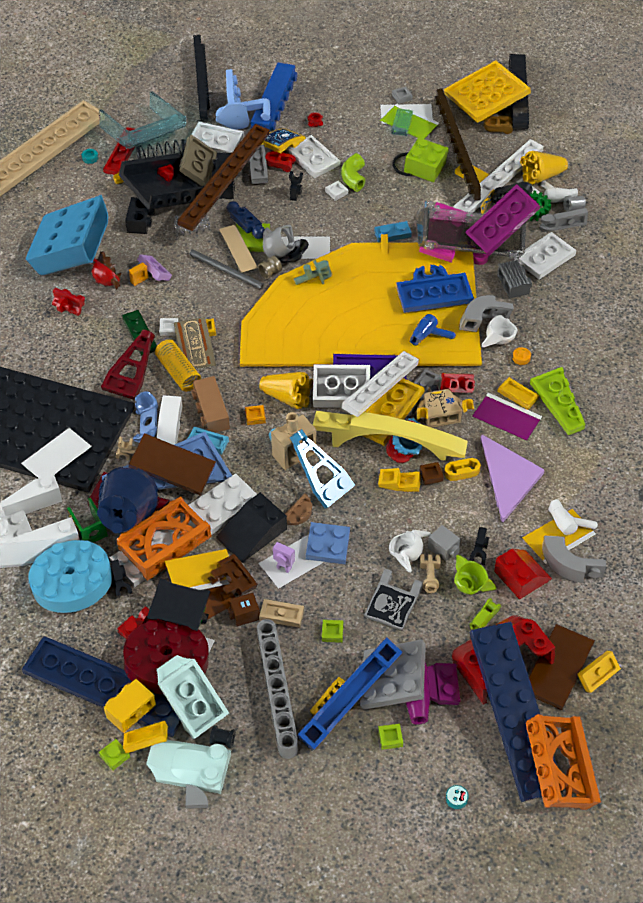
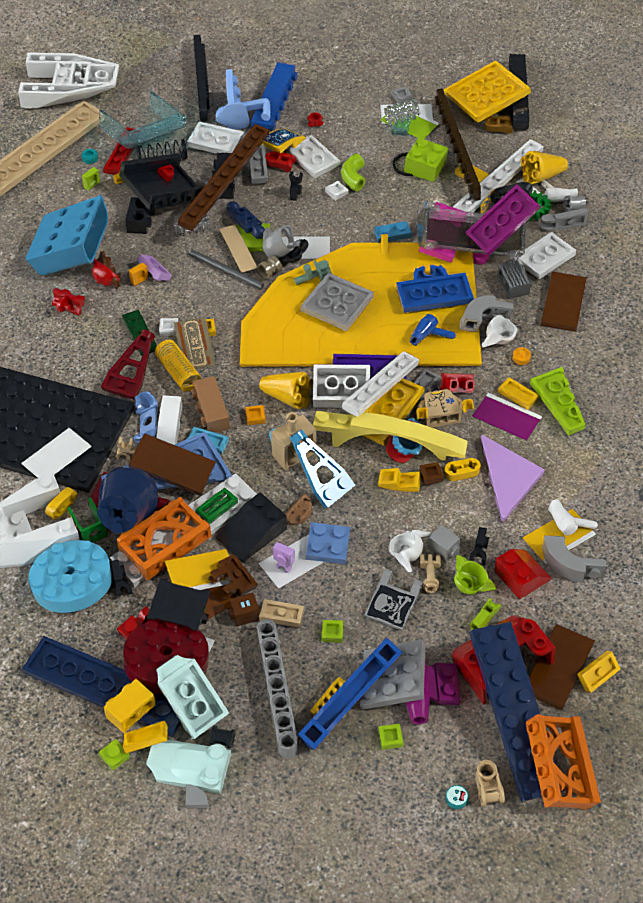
(60, 503): none -> yellow beam
(73, 78): none -> white wedge
(91, 178): none -> lime tile
(198, 161): dark tan plate -> none
(218, 508): none -> green tile
(337, 301): none -> light grey plate
(401, 111): none -> clear piece
(489, 787): none -> tan piece
(563, 301): none -> reddish brown tile

